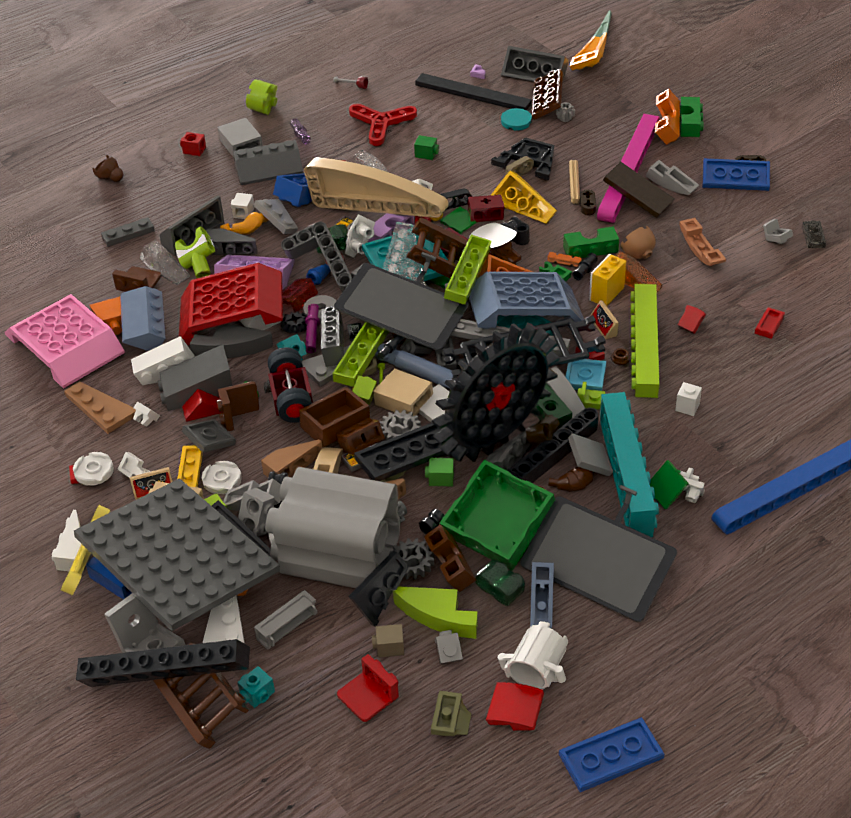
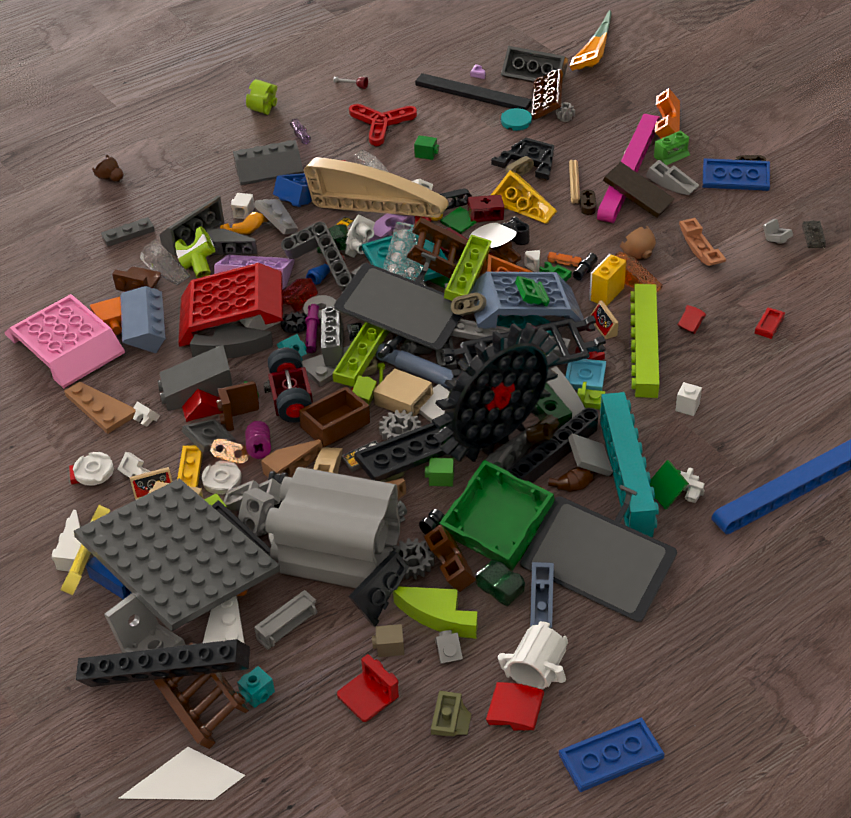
(149, 364): white wedge -> none
(186, 777): none -> white sticker
(193, 143): red brick -> none
(229, 450): none -> clear orange plate
(239, 135): light grey brick -> none
(258, 439): none -> magenta piece
(360, 436): reddish brown brick -> none
(470, 304): none -> dark tan plate
(531, 291): none -> green plate
(532, 260): none -> white slope
(579, 246): green arch -> none
(620, 356): reddish brown plate -> none
(672, 148): none -> bright green window
(691, 117): green arch -> none

